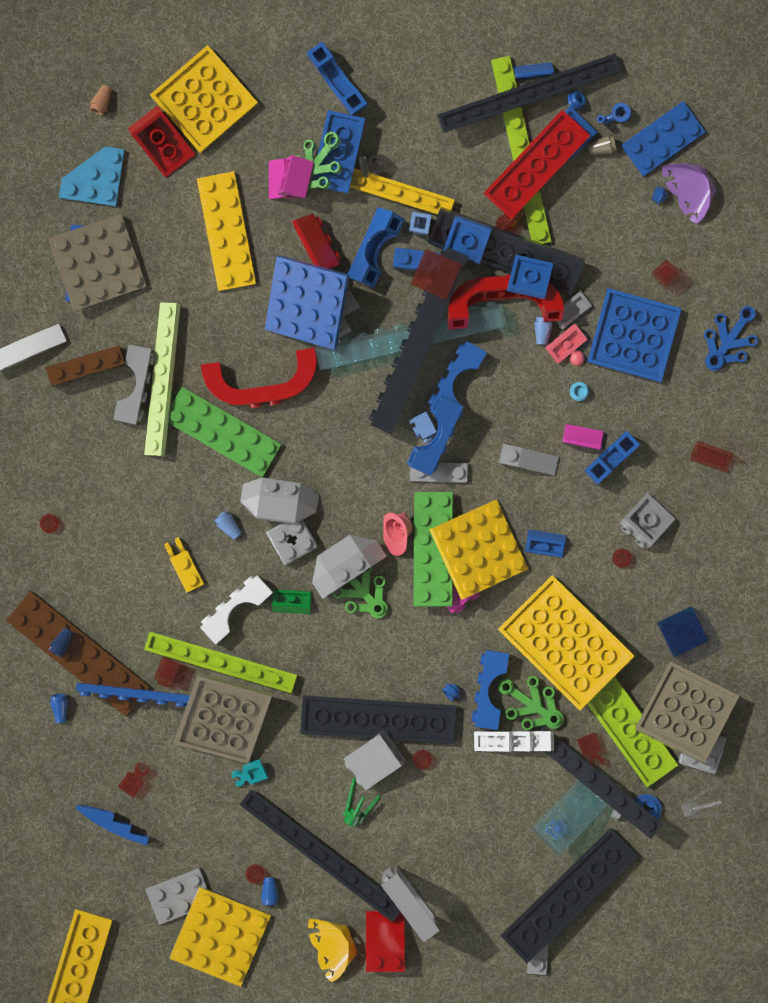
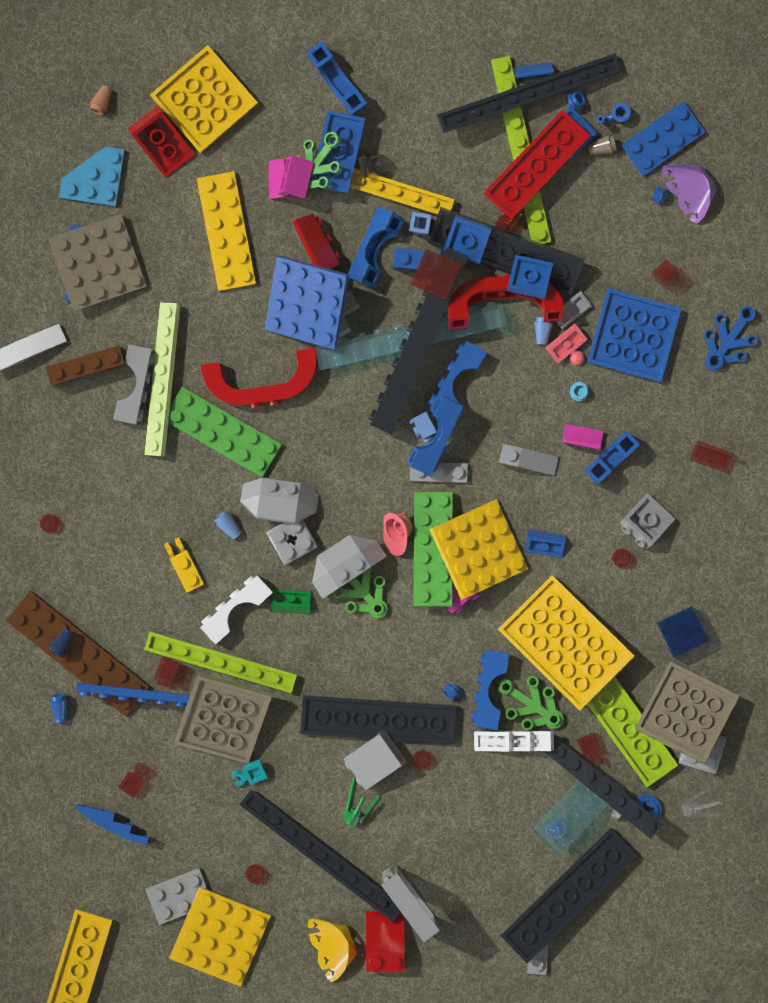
(269, 892): blue cone -> none

